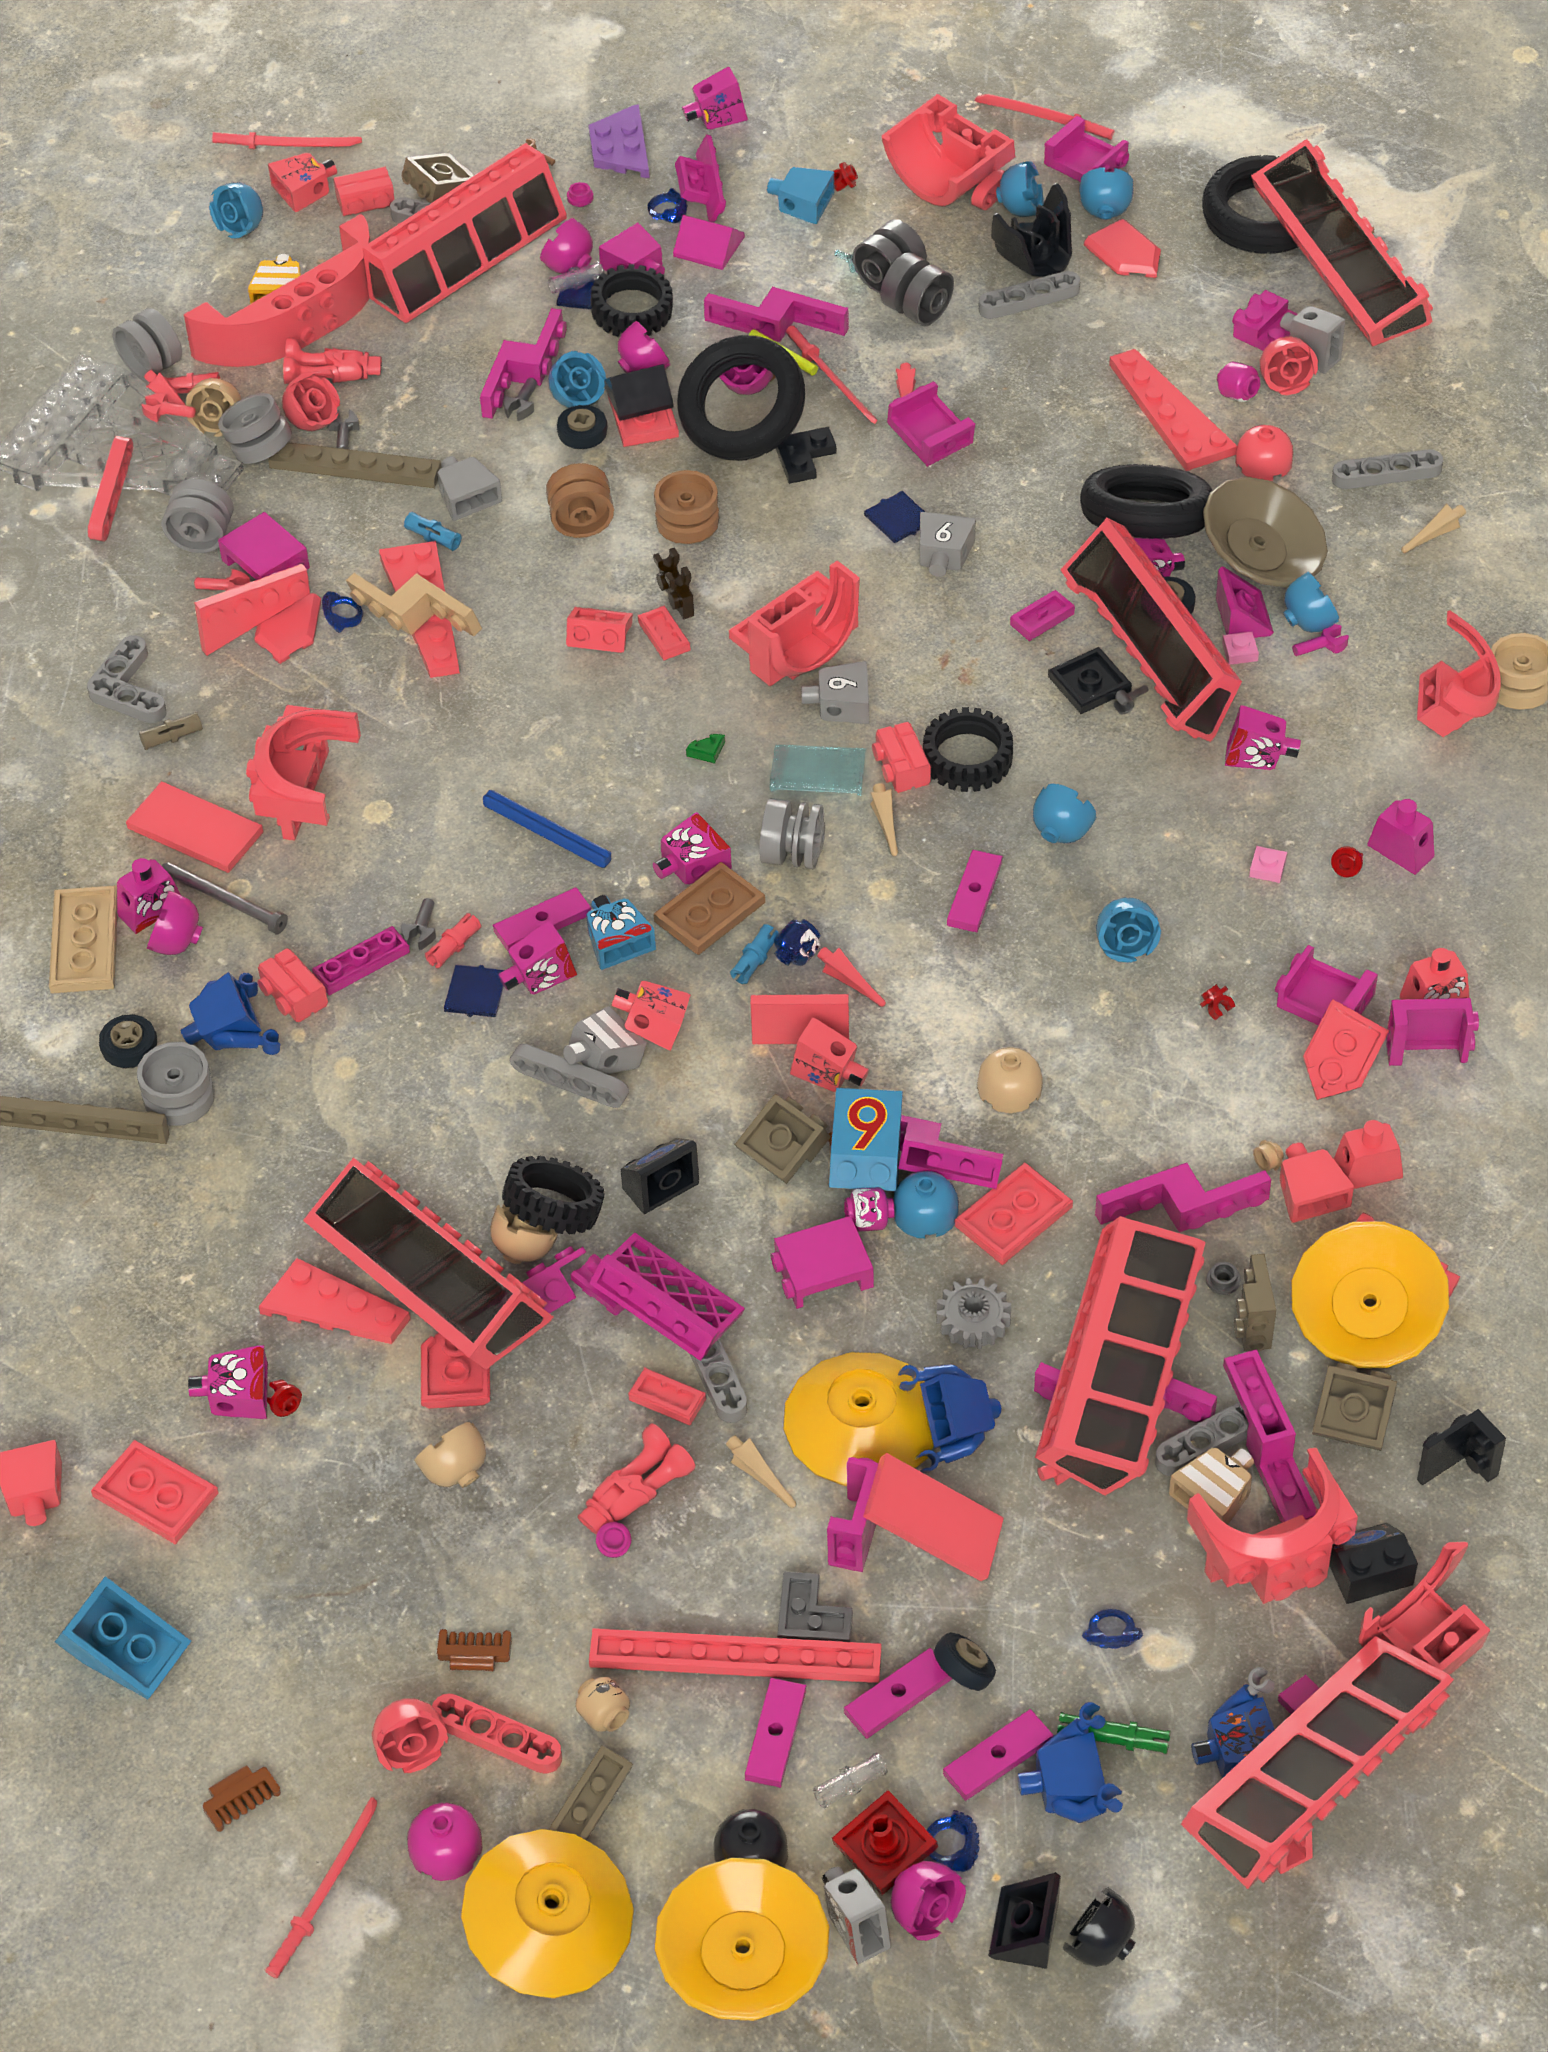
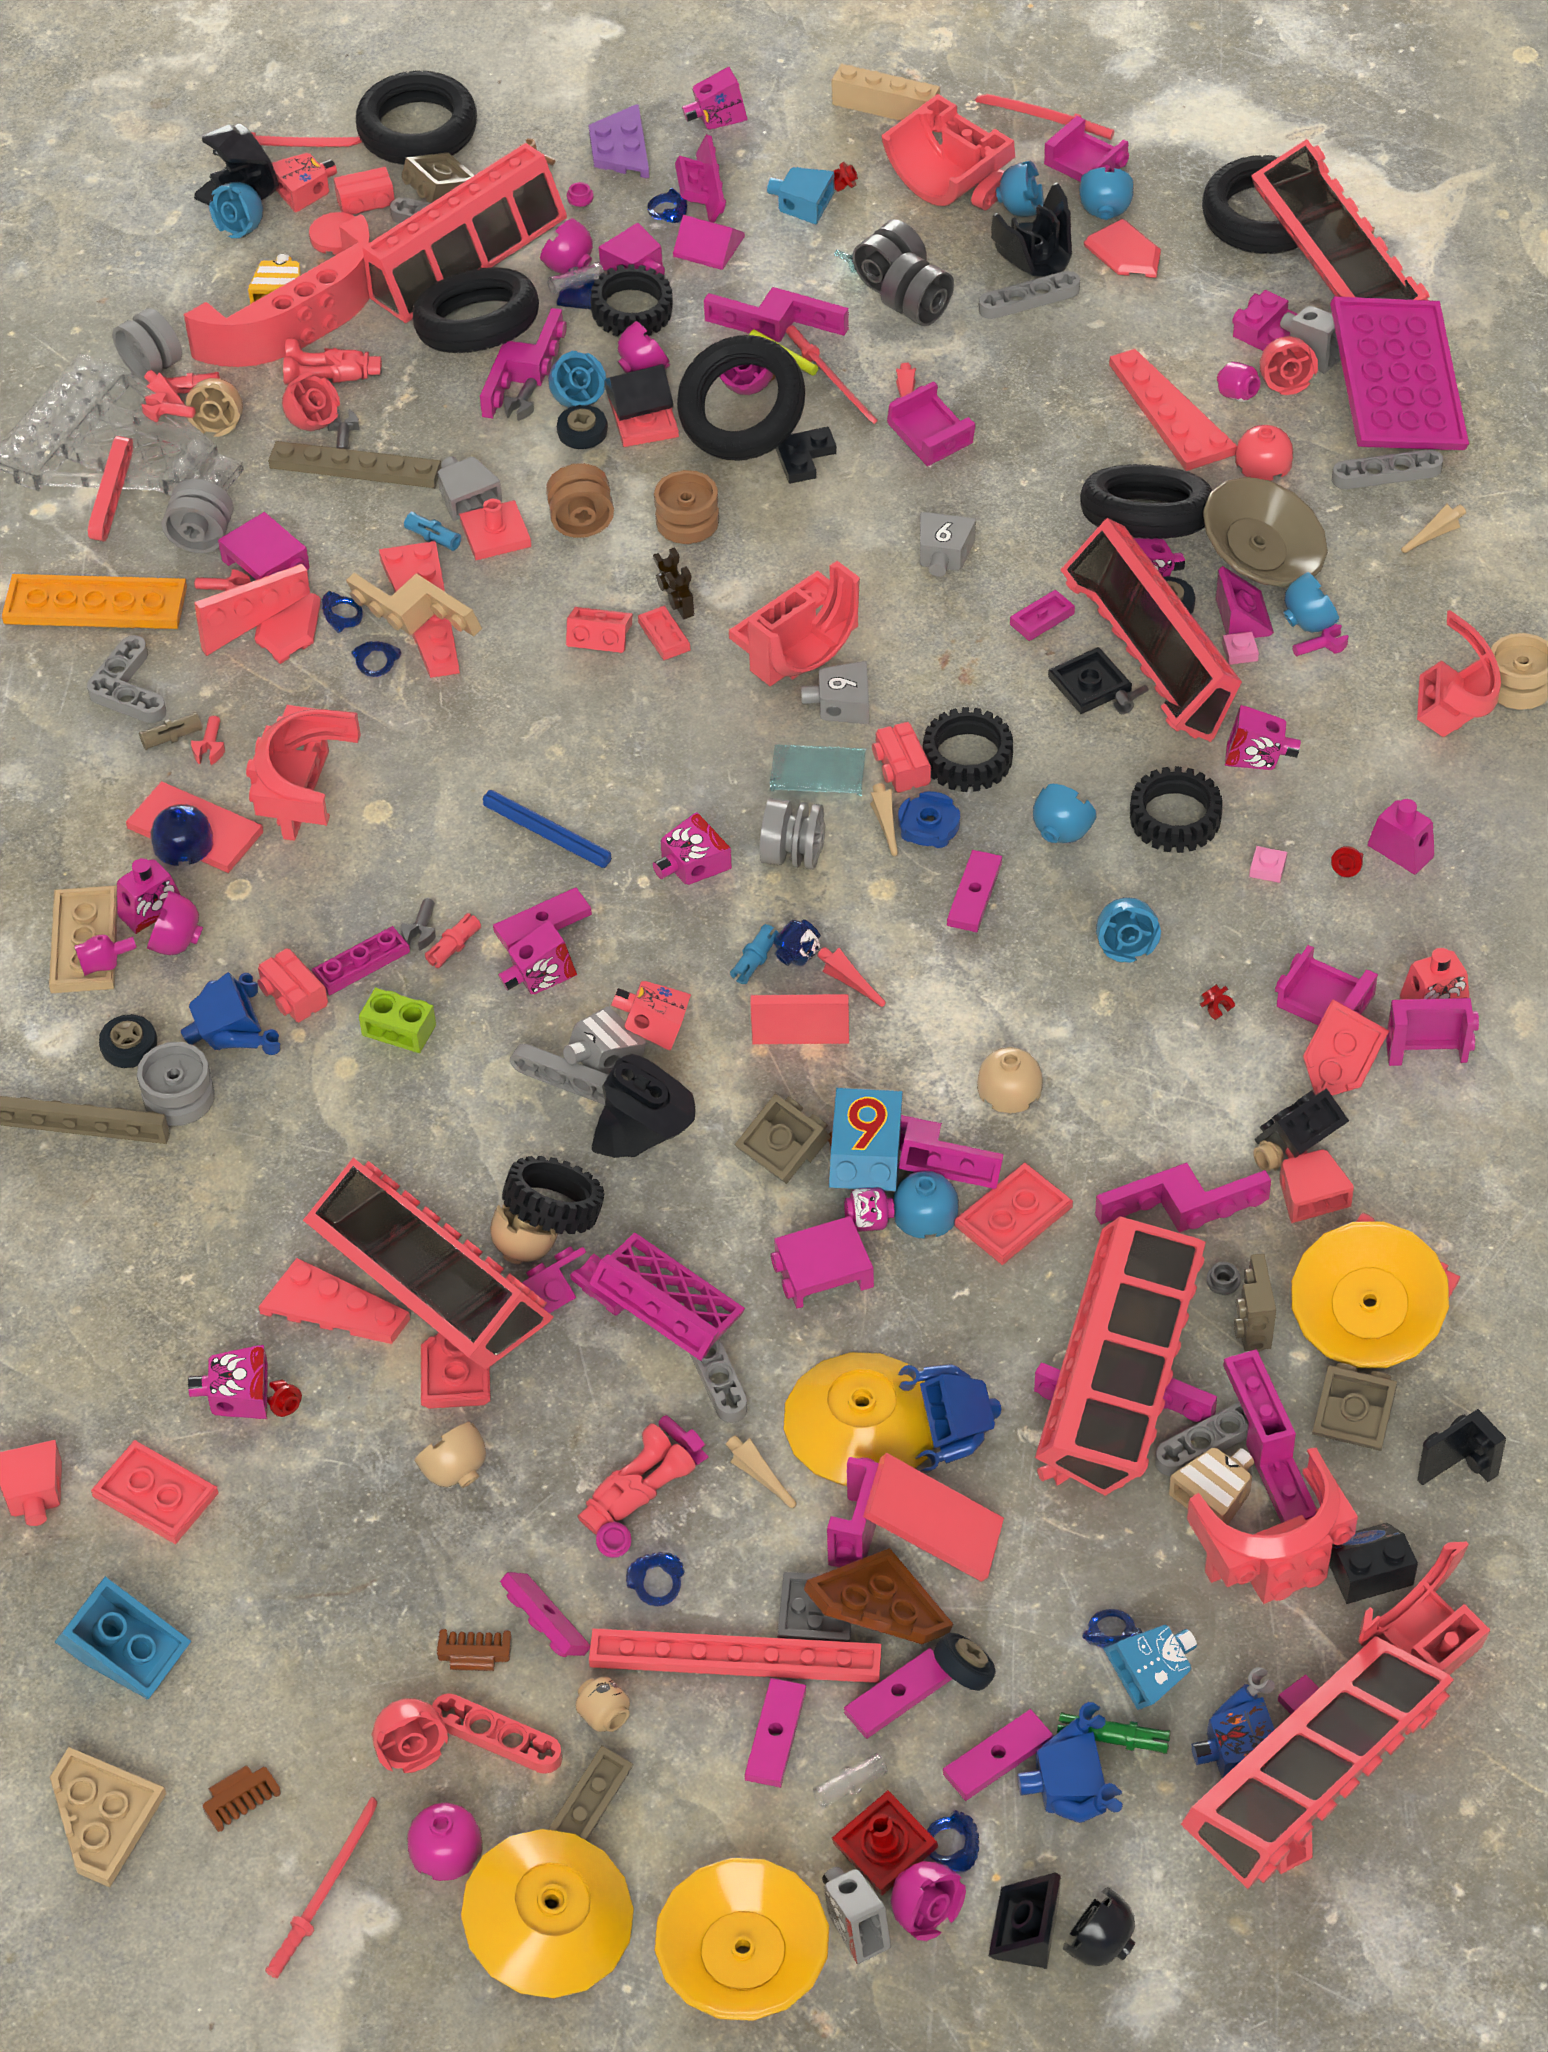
(94, 601): none -> light orange plate
(101, 953): none -> dark pink piece
(102, 1812): none -> tan plate
(181, 835): none -> clear blue cylinder
(217, 749): none -> coral bar
(244, 161): none -> black piece
(255, 428): light grey wheel -> none
(276, 922): flat silver bar -> none
(325, 232): none -> coral tile
(362, 651): none -> clear blue piece
(397, 1020): none -> lime brick
(411, 88): none -> black tyre
(474, 991): clear blue piece -> none
(481, 331): none -> black tyre
(495, 529): none -> coral tile
(544, 1615): none -> dark pink tile
(618, 931): dark azure torso -> none
(637, 1572): none -> clear blue piece
(640, 1109): none -> black piece
(661, 1174): black slope -> none
(667, 1396): coral plate -> none
(688, 1440): none -> dark pink bar
(707, 748): green tile -> none
(709, 908): medium nougat plate -> none
(751, 1836): black cylinder -> none
(826, 1058): coral torso -> none
(879, 92): none -> tan brick
(880, 1596): none -> dark orange plate
(896, 516): clear blue piece -> none
(925, 833): none -> blue plate
(973, 1314): light grey gear -> none
(1151, 1662): none -> dark azure torso
(1176, 835): none -> black tyre
(1305, 1122): none -> black bracket
(1370, 1155): coral torso -> none
(1399, 373): none -> dark pink plate

